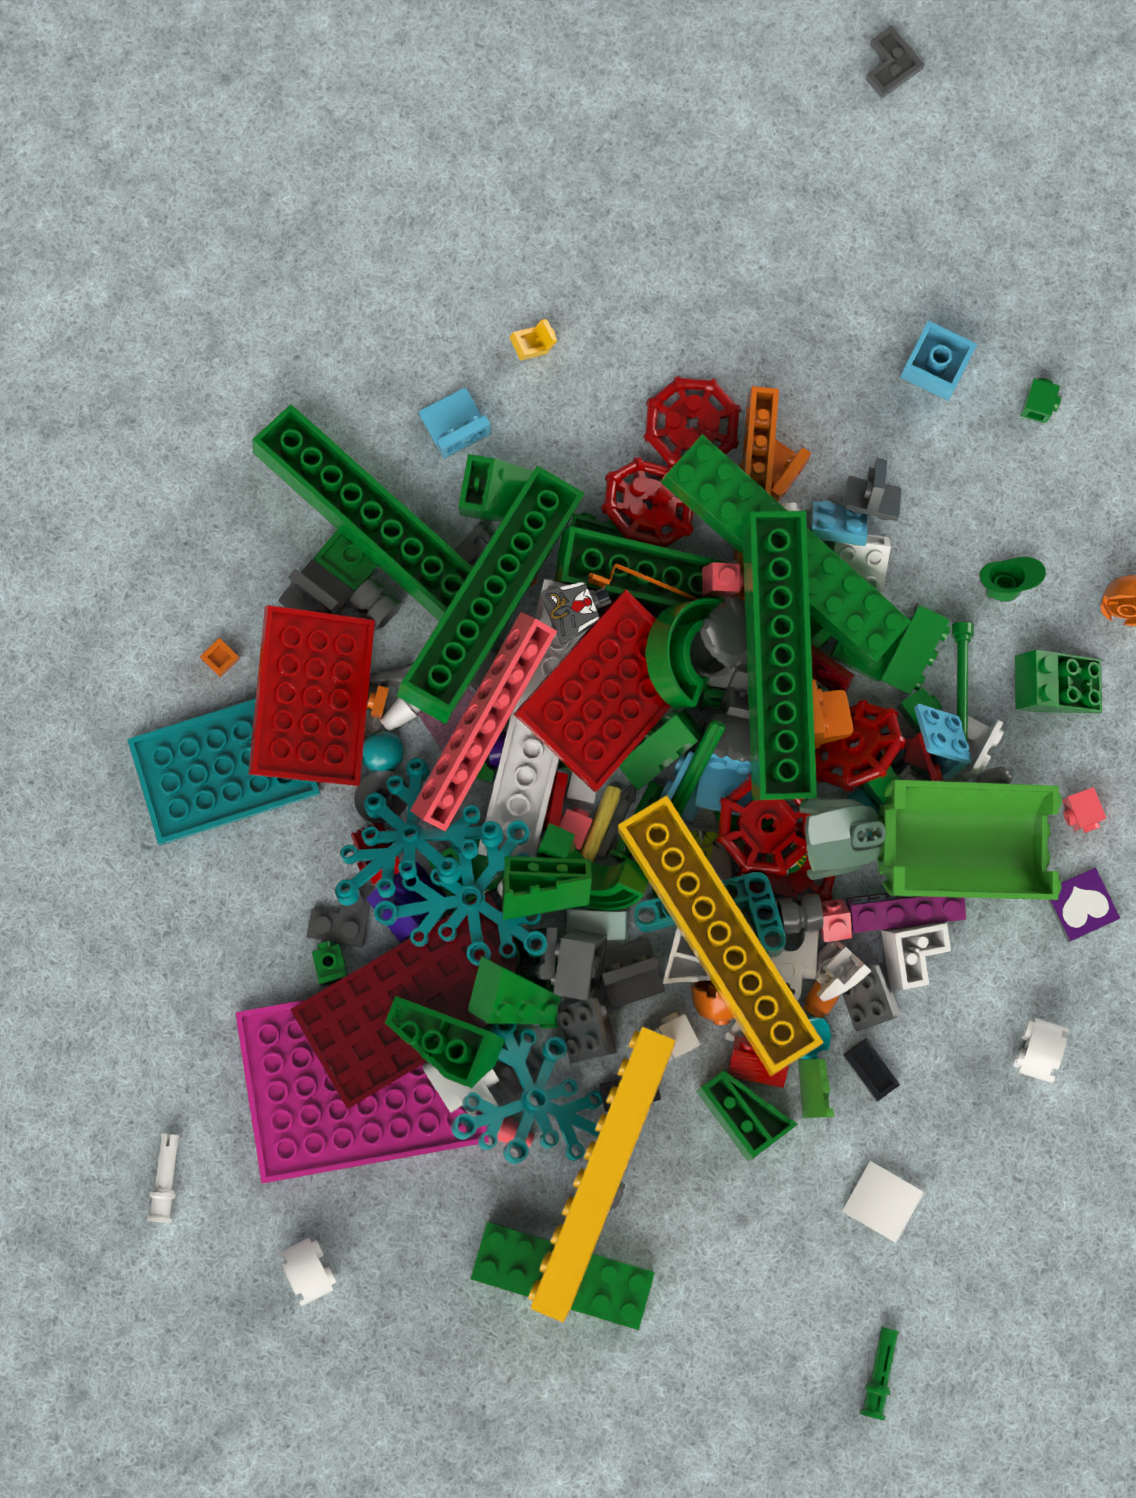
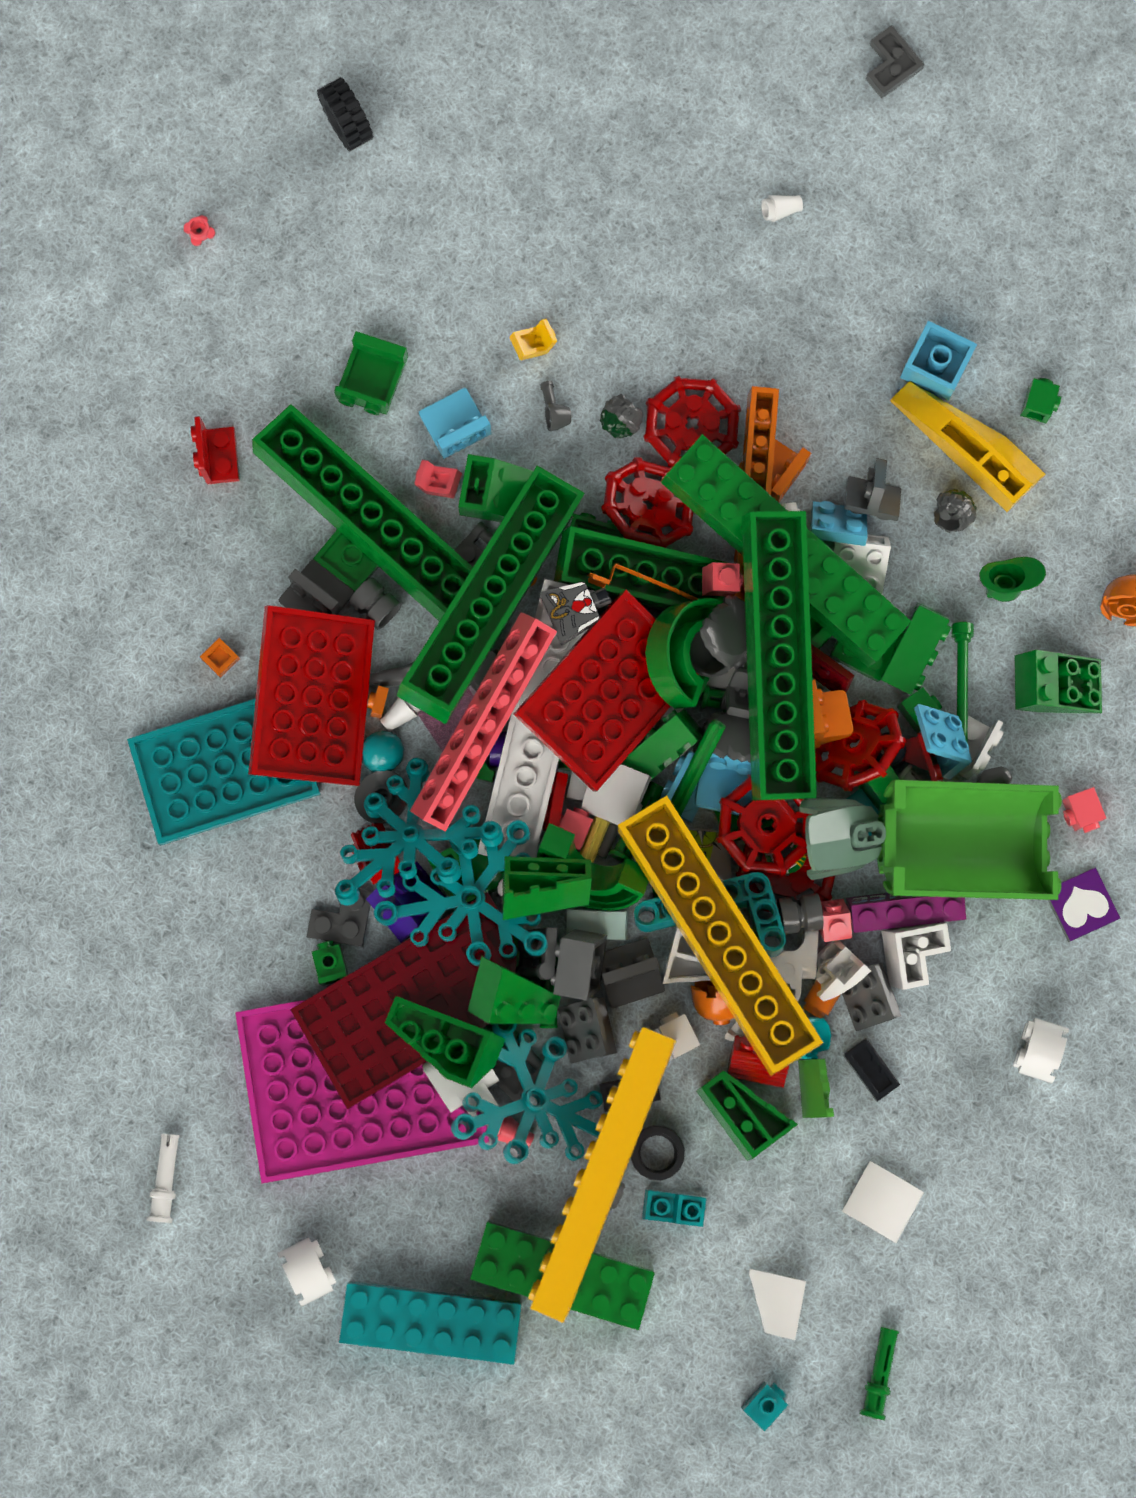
(196, 223): none -> coral plate
(215, 453): none -> red bracket
(345, 114): none -> black tyre
(371, 374): none -> green panel
(430, 1322): none -> teal brick
(437, 480): none -> coral bracket
(559, 414): none -> dark grey bar
(618, 797): none -> white slope
(620, 417): none -> piece
(674, 1208): none -> teal slope
(679, 1153): none -> black tyre
(765, 1405): none -> teal brick
(778, 207): none -> white cone
(778, 1302): none -> white slope
(954, 511): none -> dark grey piece
(976, 448): none -> yellow wedge

